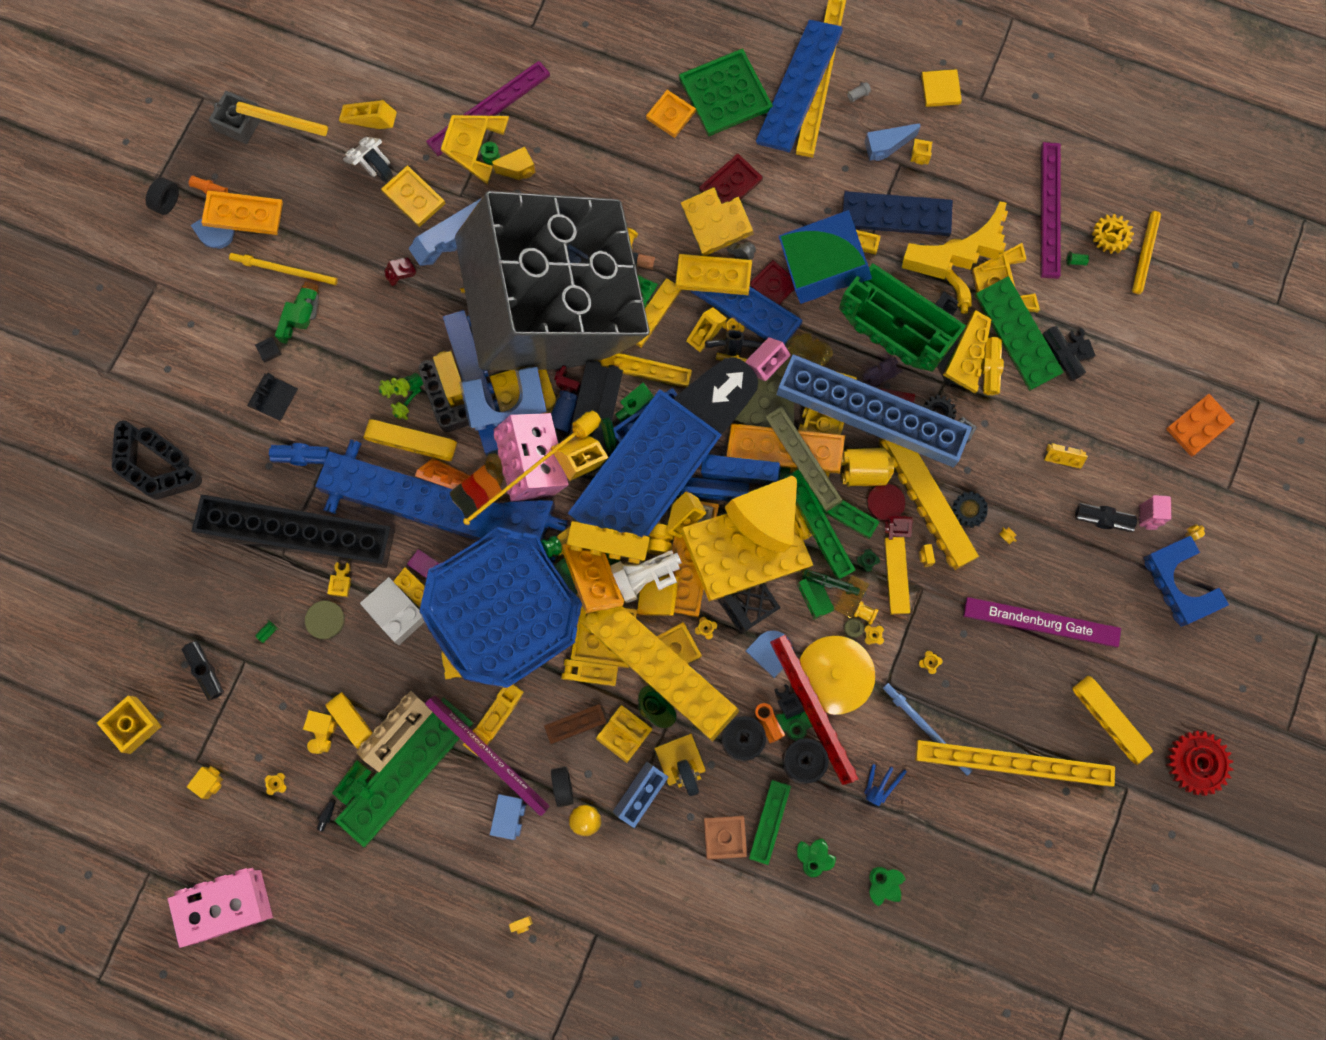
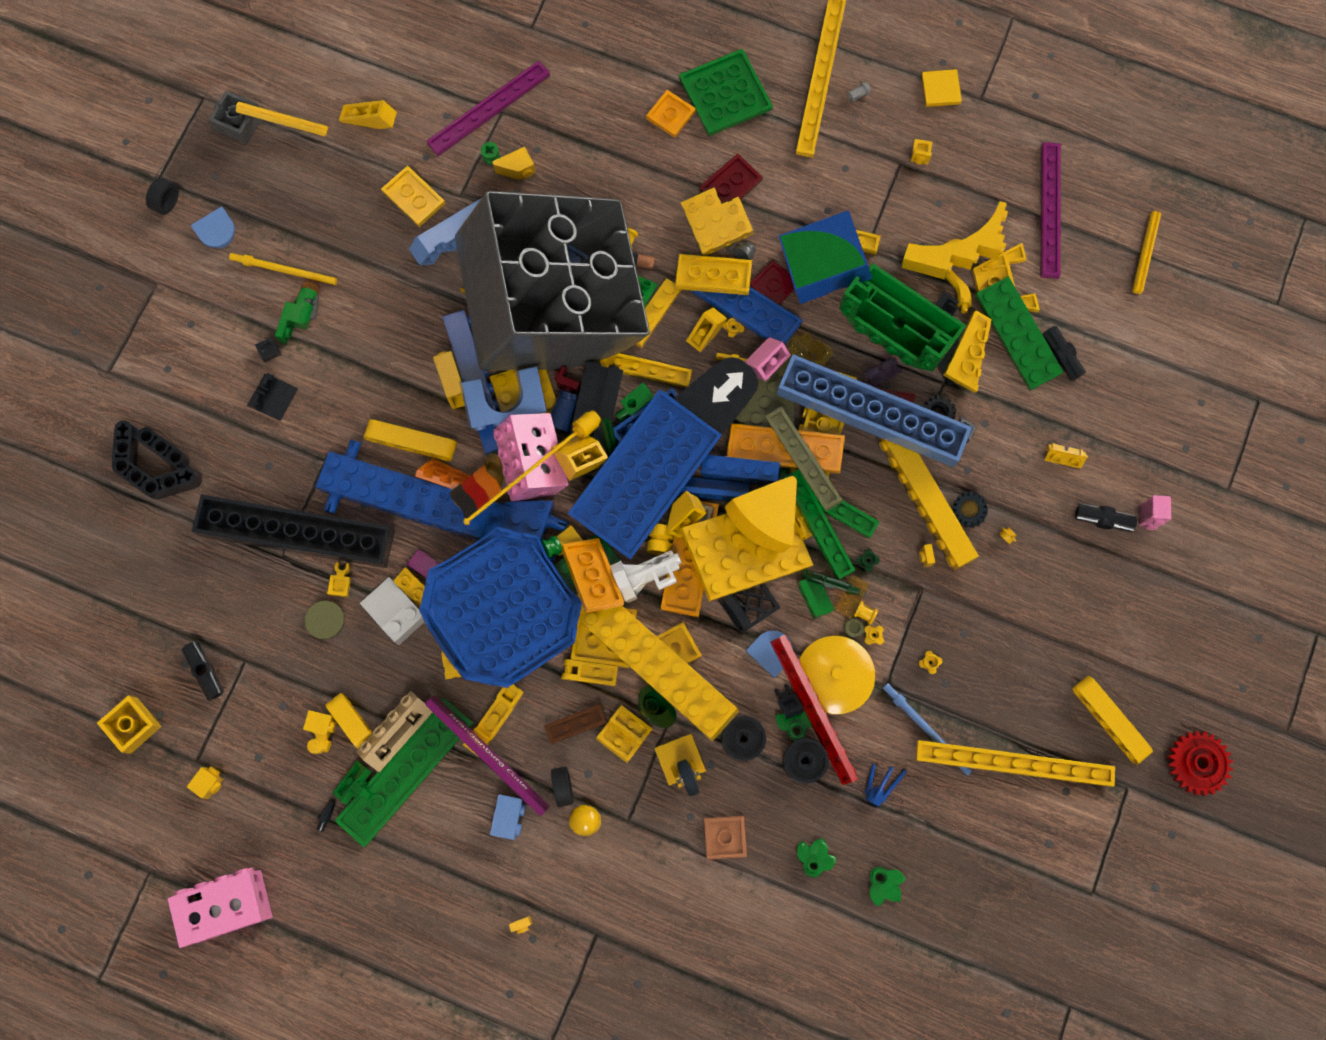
(205, 185): orange pin -> none
(242, 212): light orange plate -> none
(266, 631): green piece -> none
(271, 788): yellow plate -> none
(298, 454): blue piece -> none
(374, 160): white plate -> none
(398, 270): dark red bracket -> none
(401, 387): lime plant -> none
(440, 396): black beam -> none
(465, 139): yellow wing -> none
(608, 541): yellow wedge -> none
(640, 794): medium blue brick -> none
(656, 601): yellow tile -> none
(701, 631): yellow plate -> none
(733, 343): black piece -> none
(769, 822): green plate -> none
(770, 724): orange piece -> none
(799, 85): blue plate -> none
(867, 467): yellow cylinder -> none
(885, 142): medium blue slope -> none
(885, 502): dark red tile -> none
(897, 576): yellow tile -> none
(898, 527): dark red bracket -> none
(899, 213): dark blue plate -> none
(992, 366): yellow piece -> none
(1042, 622): magenta tile -> none
(1077, 259): green piece -> none
(1083, 347): black plate -> none
(1112, 234): yellow gear -> none
(1184, 608): blue arch -> none
(1195, 532): yellow plate -> none
(1200, 425): orange plate -> none

